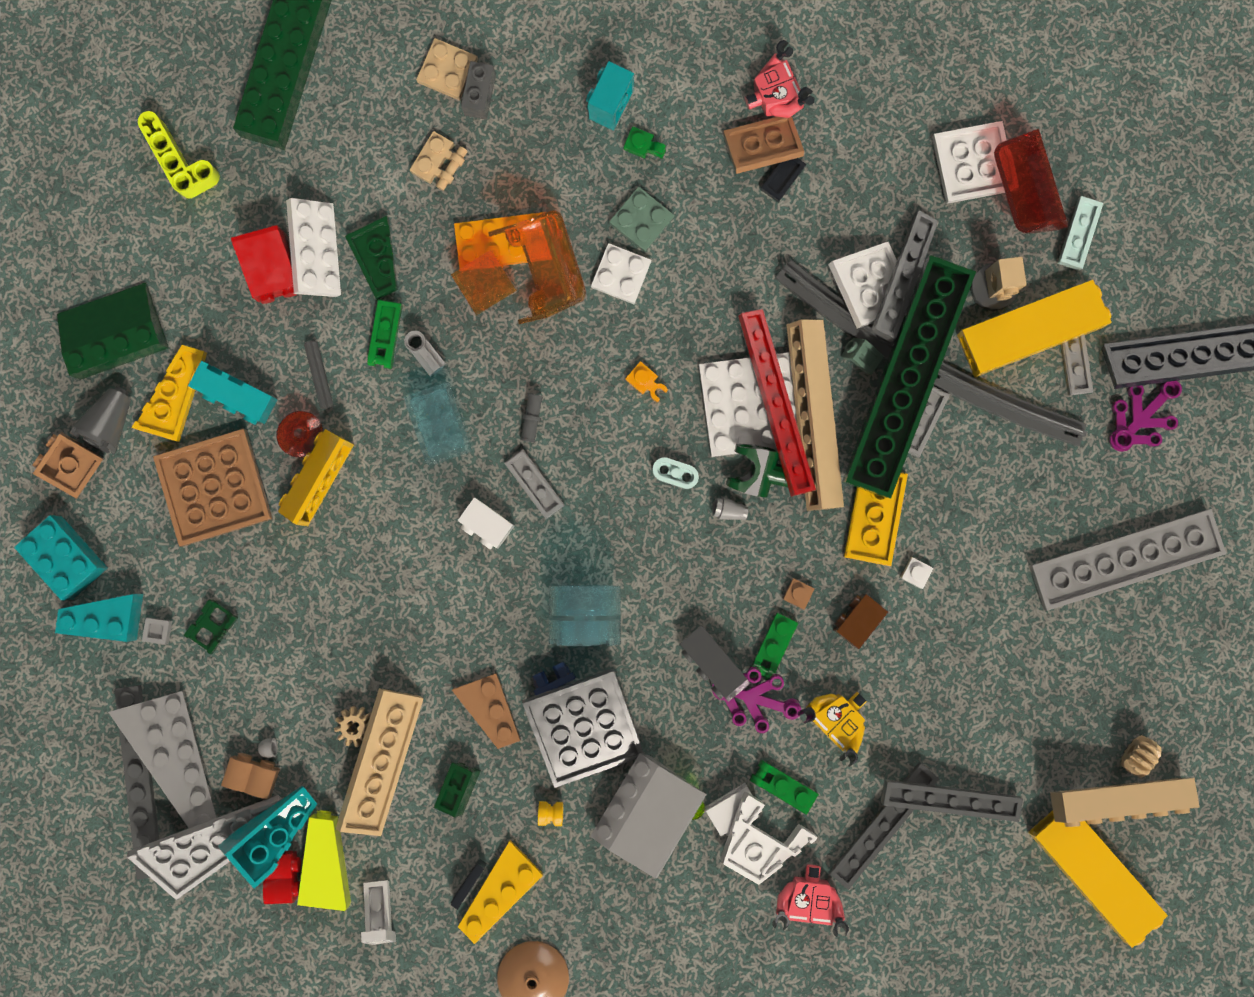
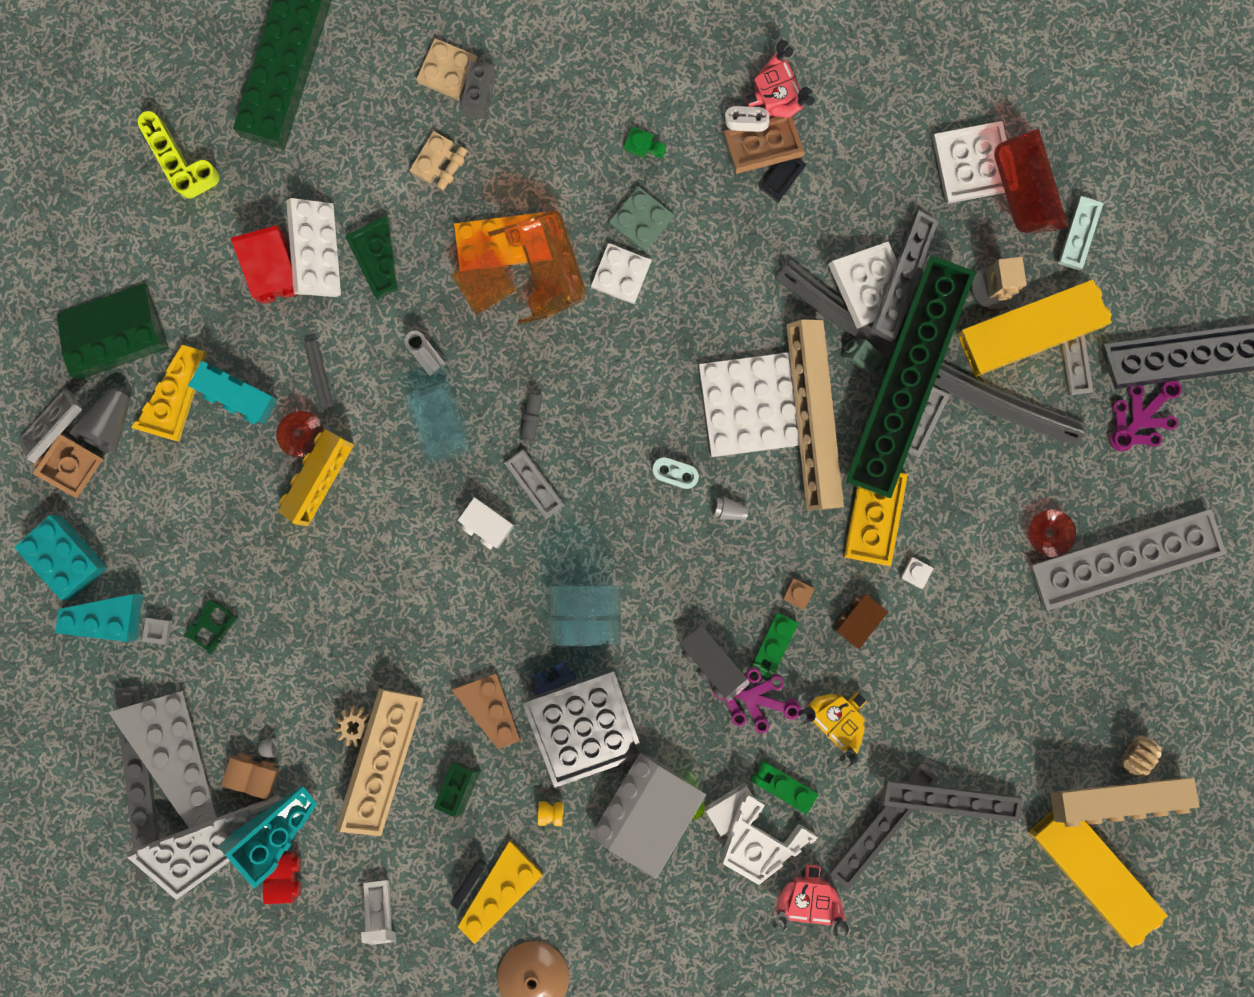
(49, 425): none -> light grey tile
(212, 487): medium nougat plate -> none
(324, 868): neon yellow slope -> none
(384, 333): green plate -> none
(610, 95): teal brick -> none
(643, 379): light orange plate -> none
(747, 118): none -> white beam
(762, 473): dark green connector -> none
(776, 402): red plate -> none
(1063, 533): none -> clear red dish

